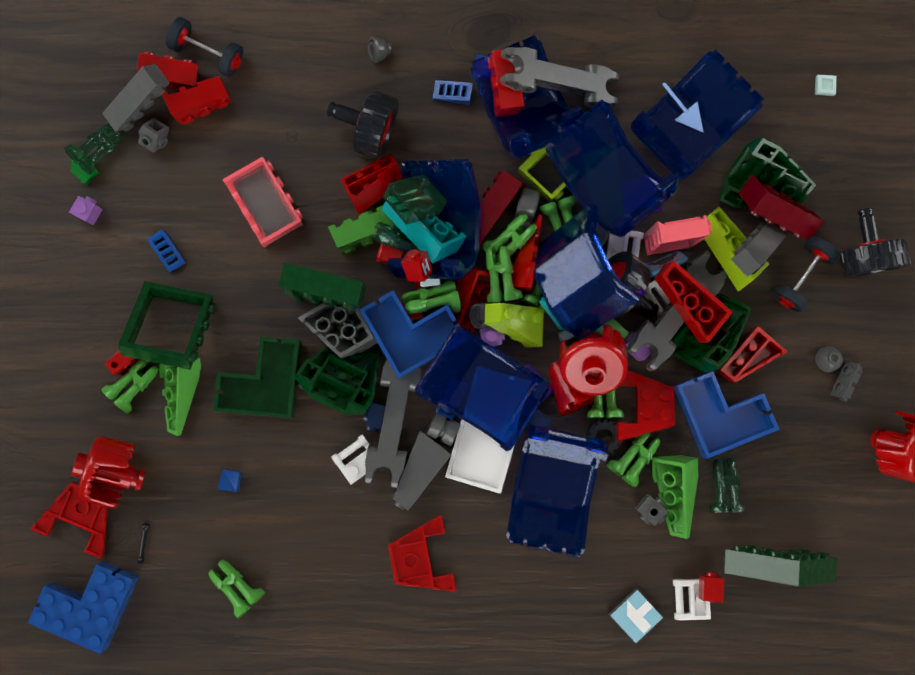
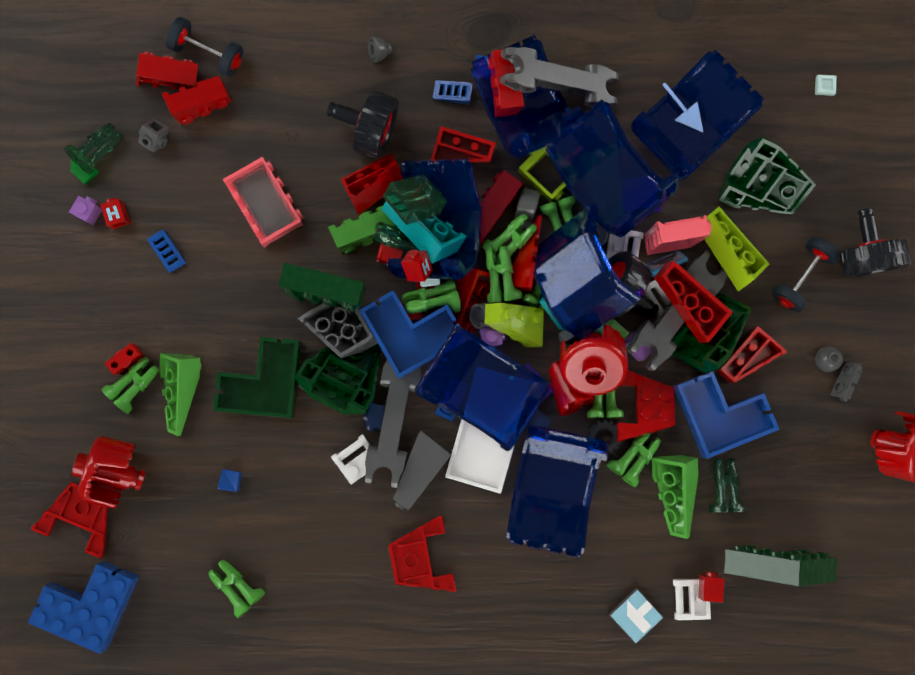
(115, 213): none -> red brick
(133, 326): dark green window -> none
(136, 98): dark grey brick -> none
(145, 527): black hinge -> none
(443, 429): dark grey wheel -> none
(459, 145): none -> red wedge
(645, 507): dark grey brick -> none
(758, 247): dark grey brick -> none
(779, 209): dark red wedge -> none

